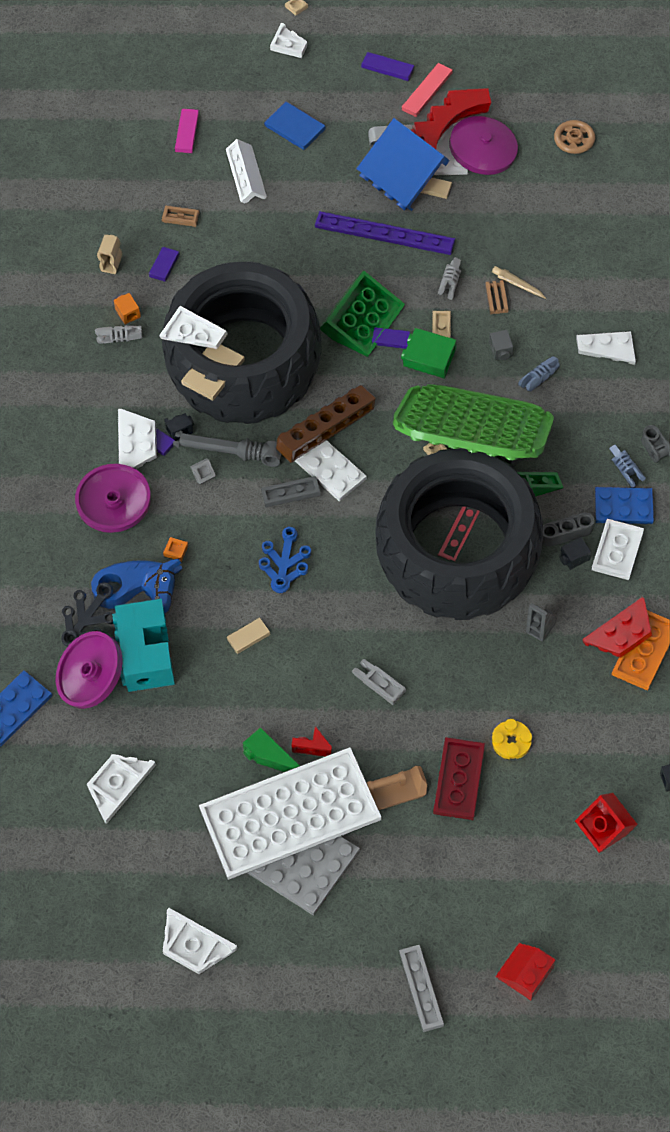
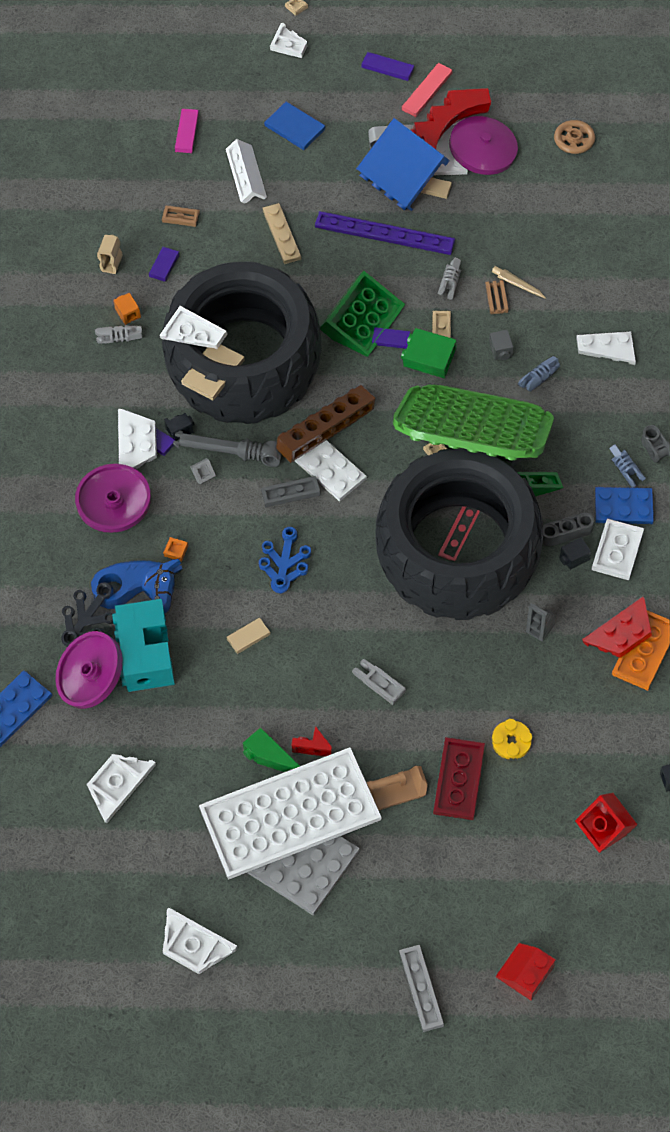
(281, 233): none -> tan plate

